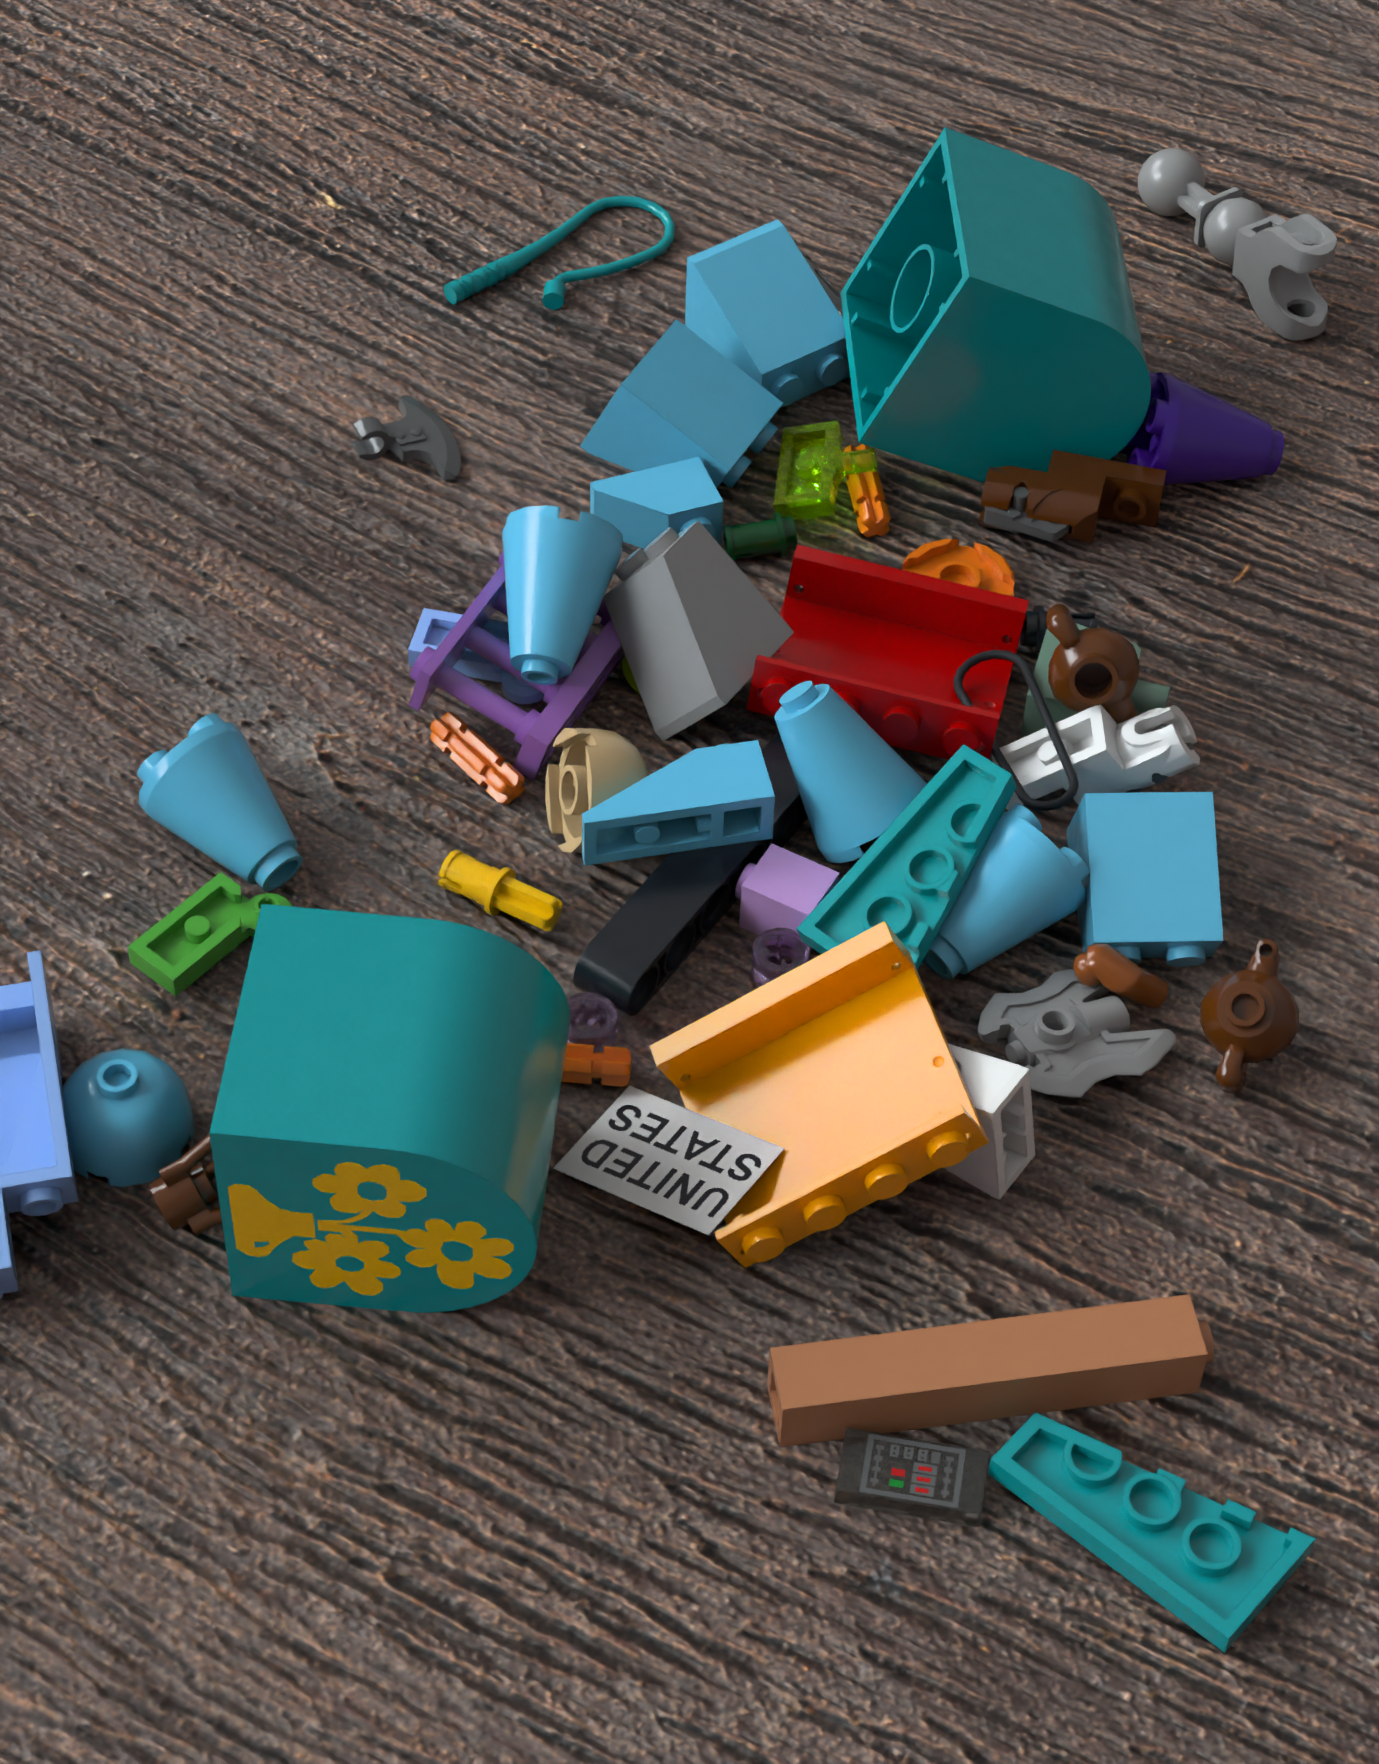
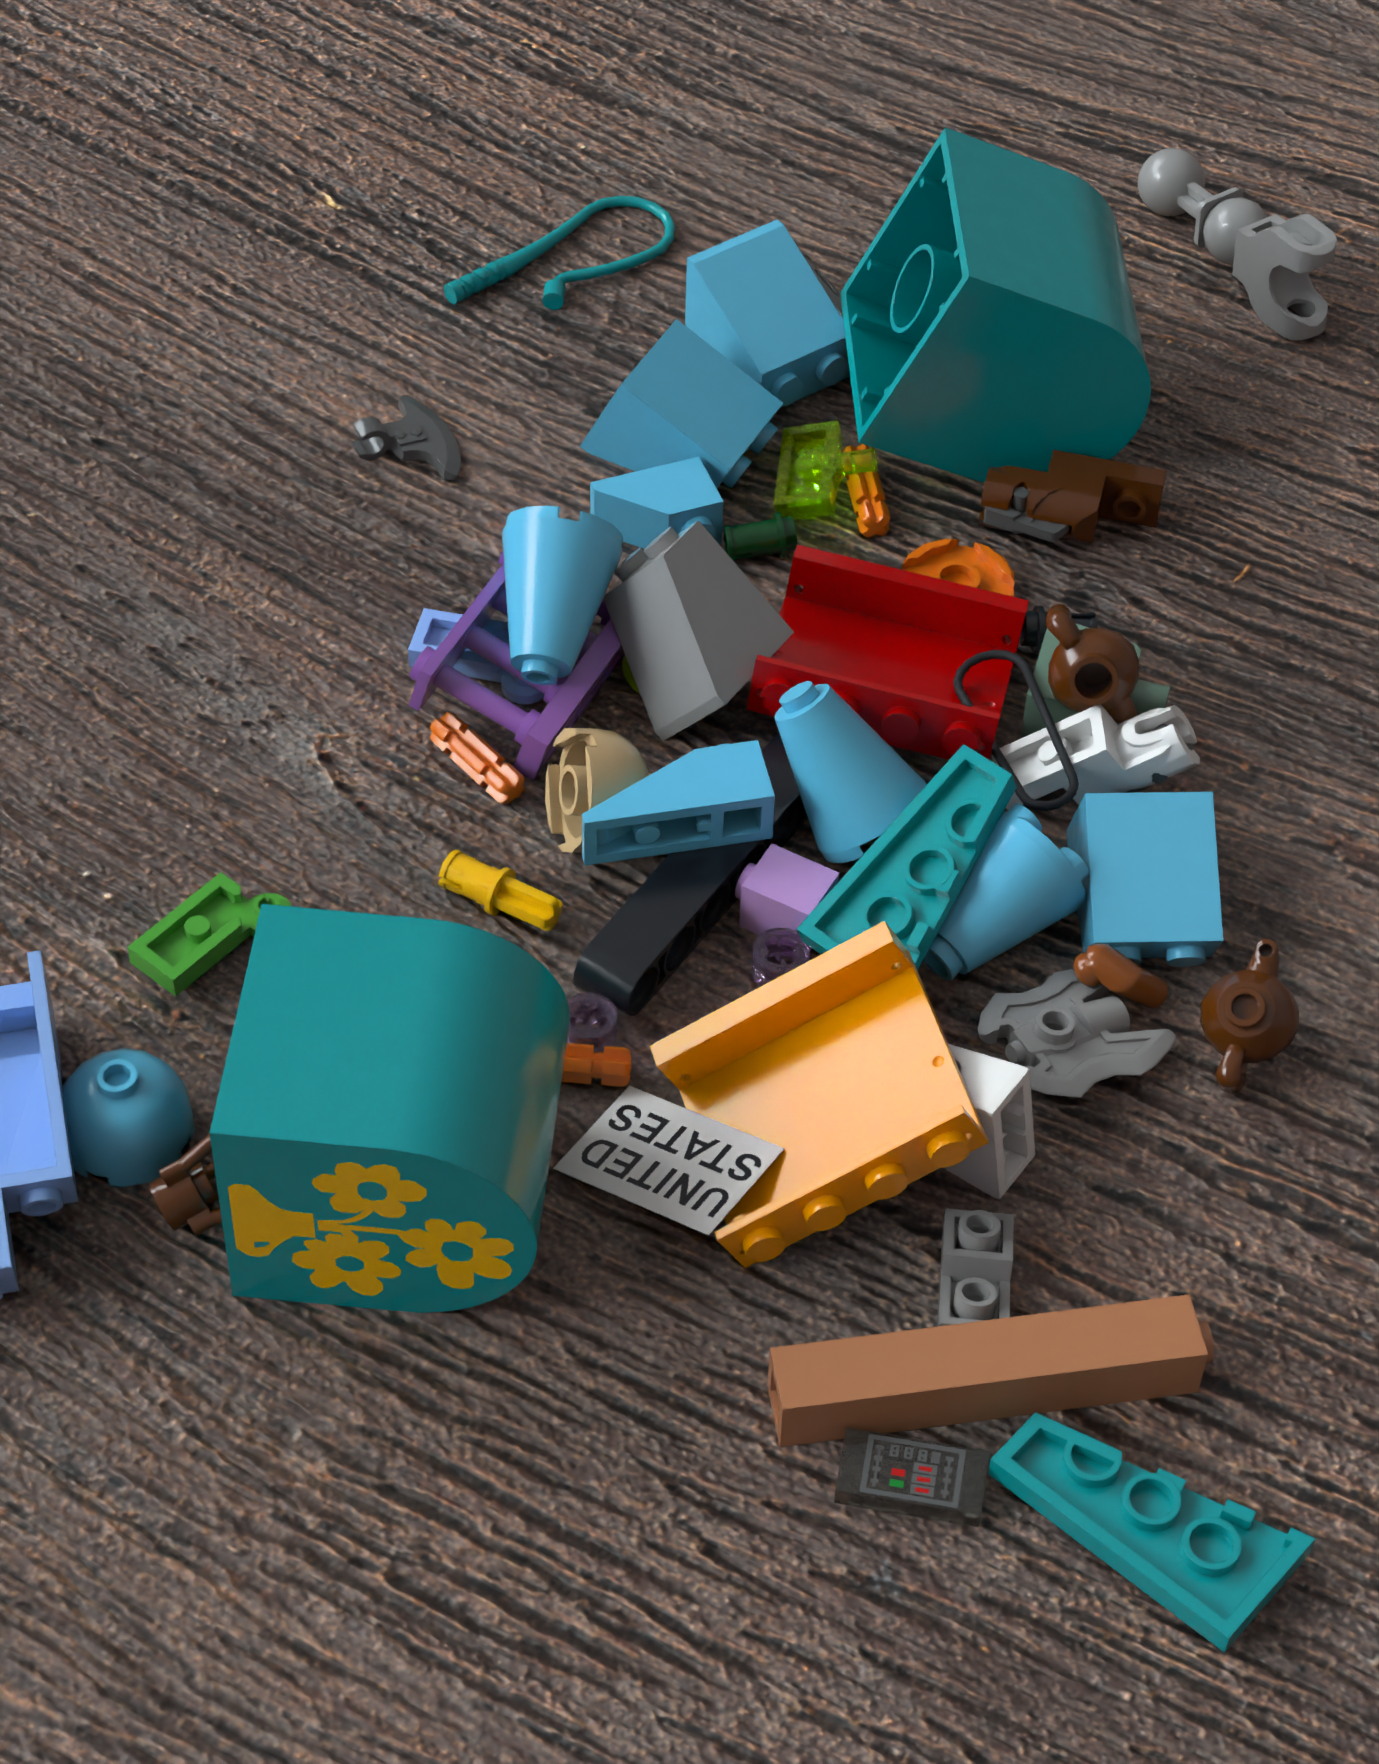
(221, 803): medium azure cone -> none
(975, 1266): none -> light grey slope
(1201, 436): dark purple cone -> none

